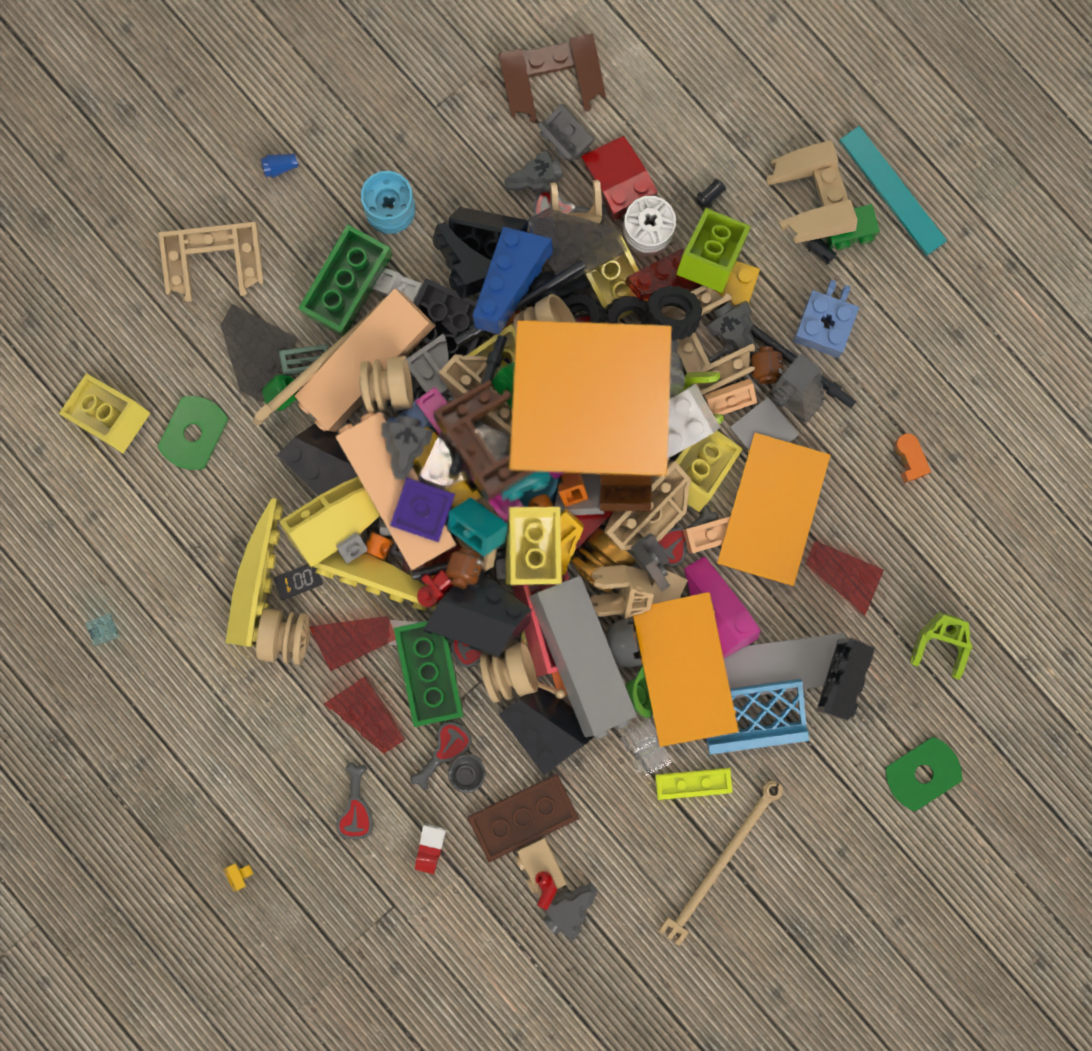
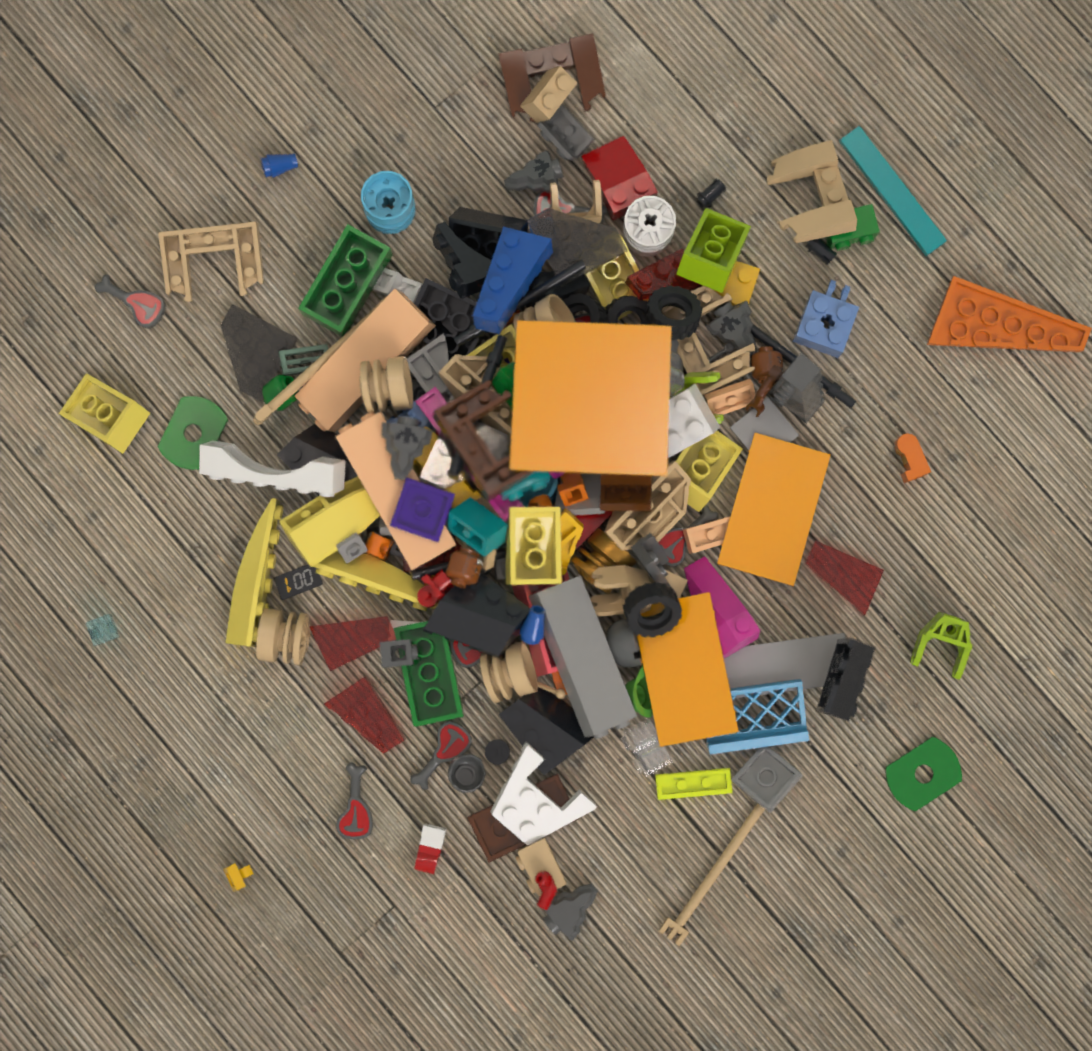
(145, 305): none -> dark grey piece
(227, 461): none -> white arch
(388, 653): none -> dark grey brick
(497, 751): none -> black piece
(528, 809): none -> white wing
(533, 627): none -> blue cone
(548, 94): none -> tan brick
(647, 595): none -> black tyre
(767, 778): none -> light grey tile
(772, 377): none -> reddish brown arm
(992, 320): none -> orange wing

